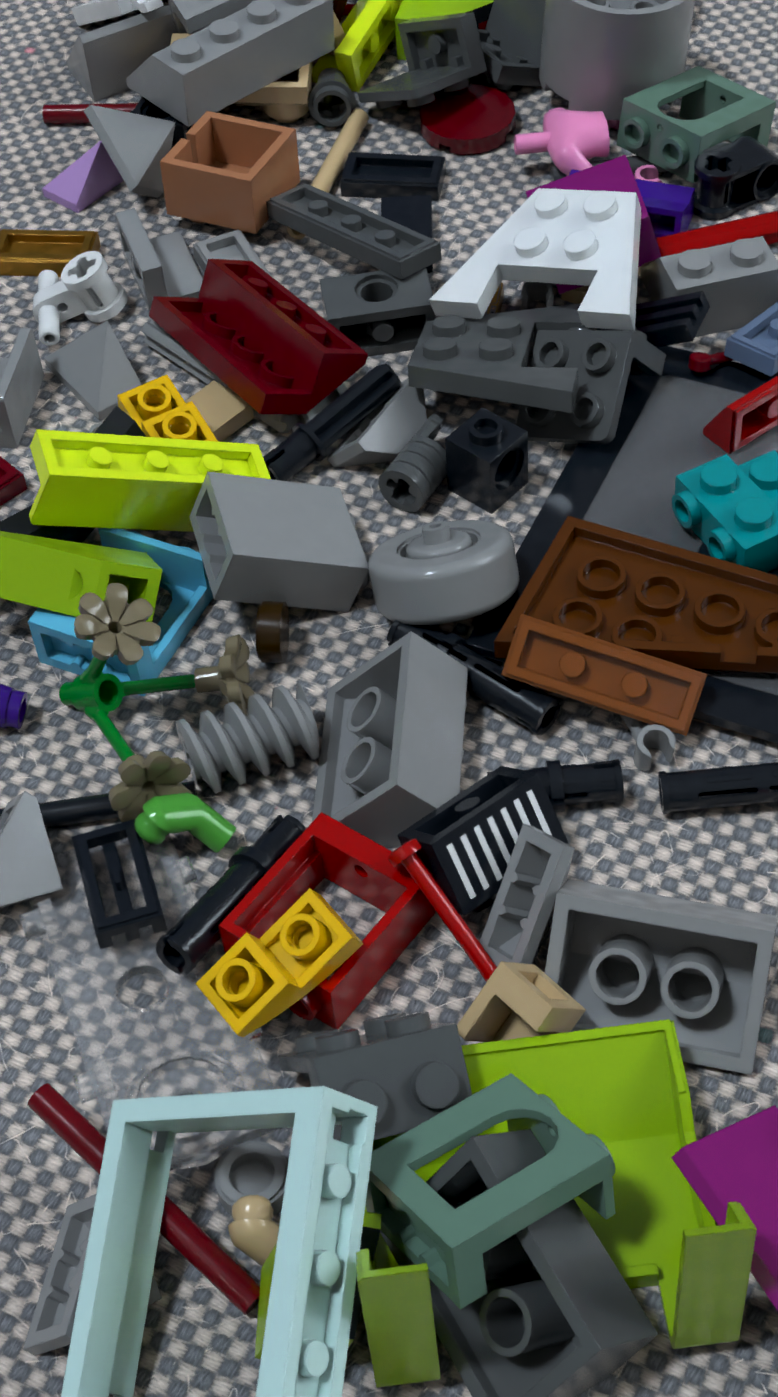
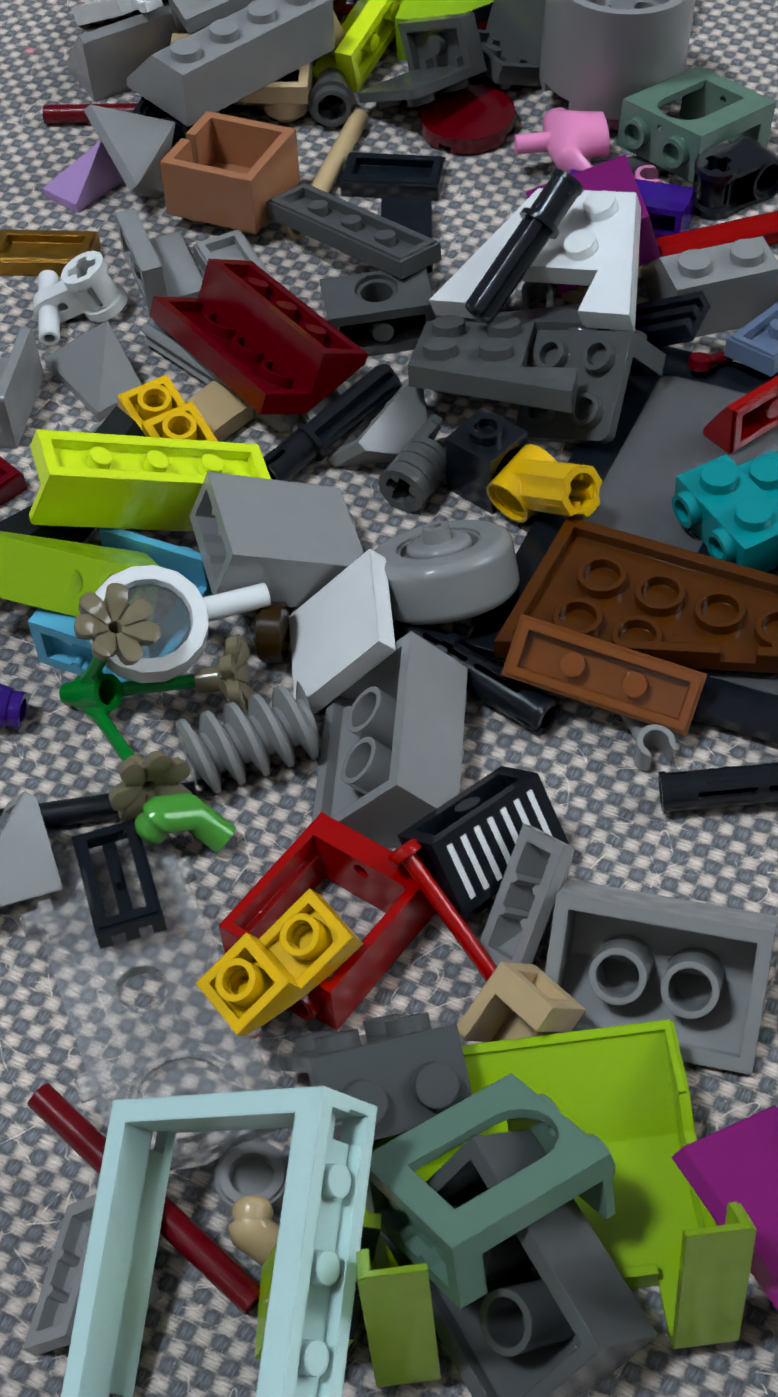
(181, 616): none -> white piece
(199, 929): black pin -> none
(342, 631): none -> white tile
(524, 245): none -> black axle
(542, 484): none -> yellow piece
(581, 783): black pin -> none

